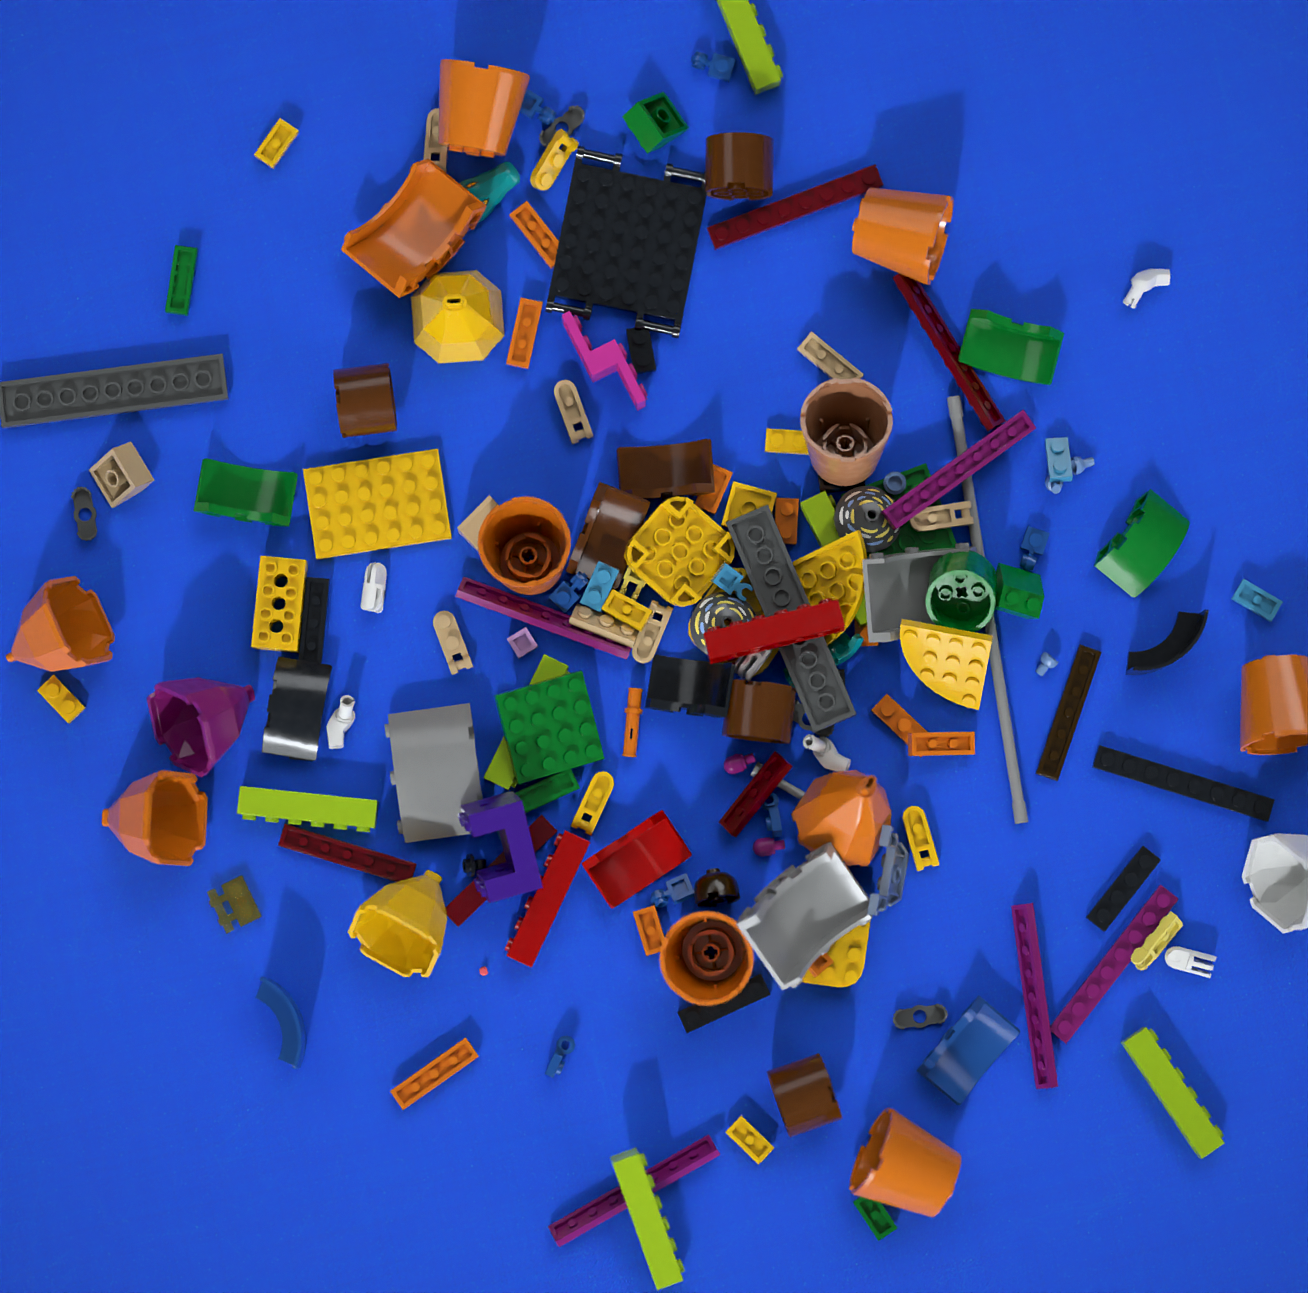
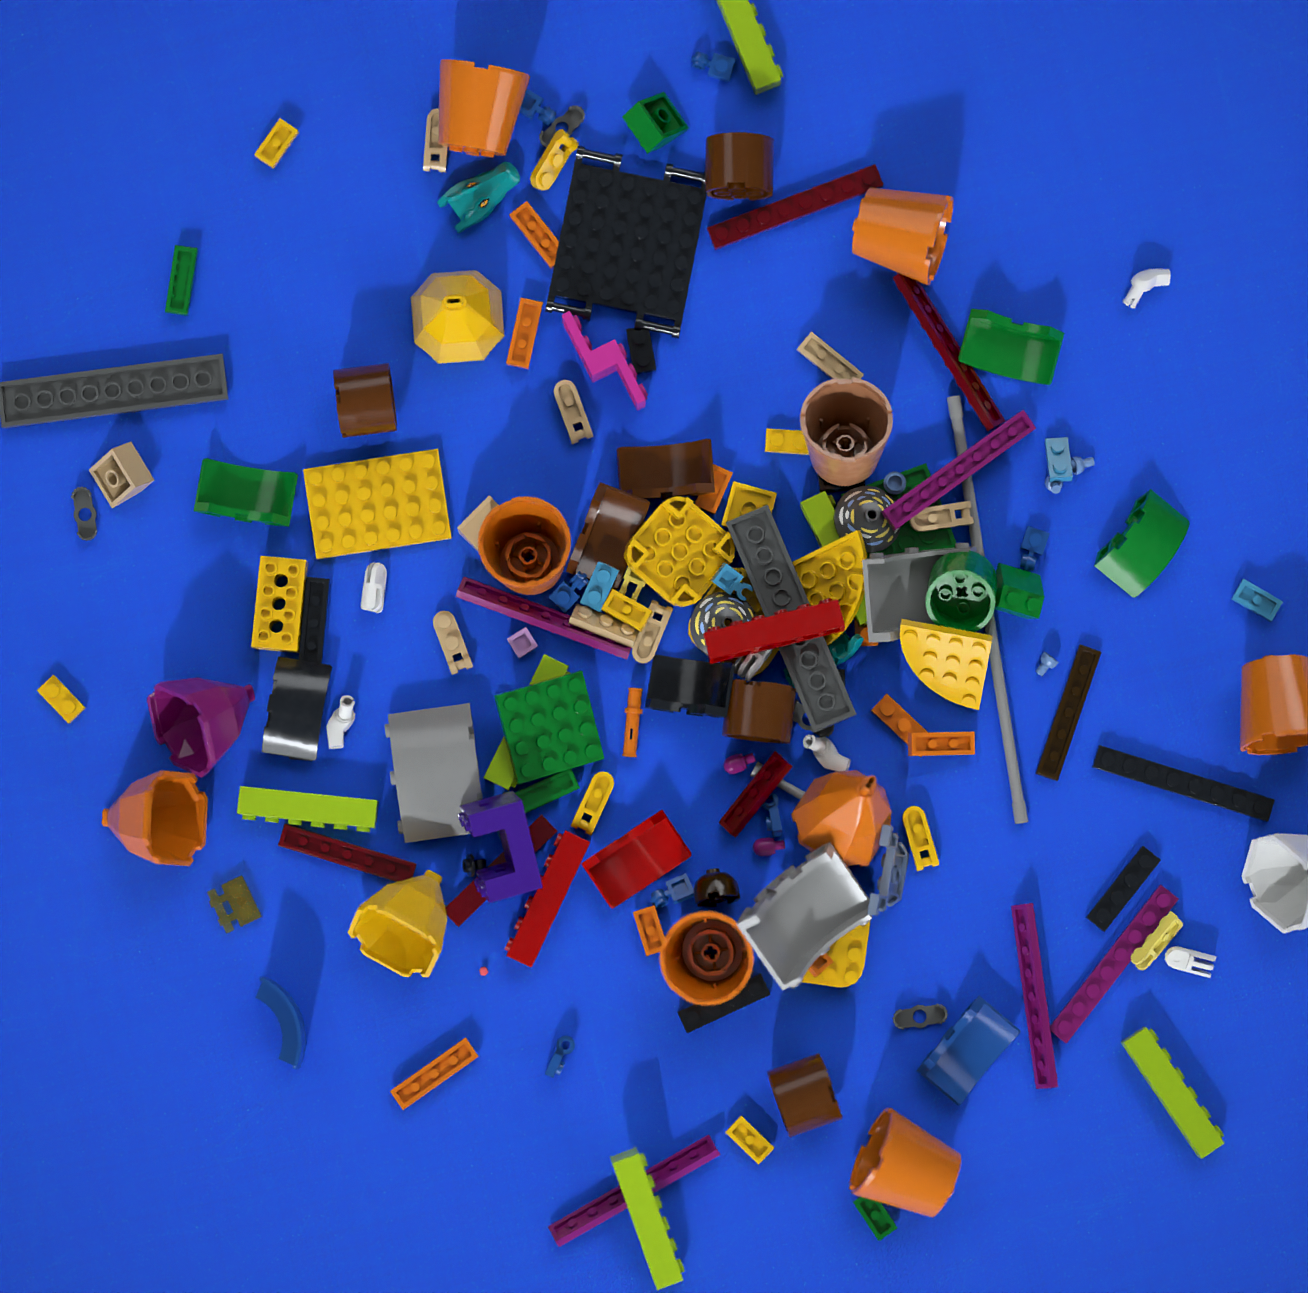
(62, 628): orange piece -> none
(415, 229): orange panel -> none
(787, 519): orange plate -> none
(1179, 642): black panel -> none

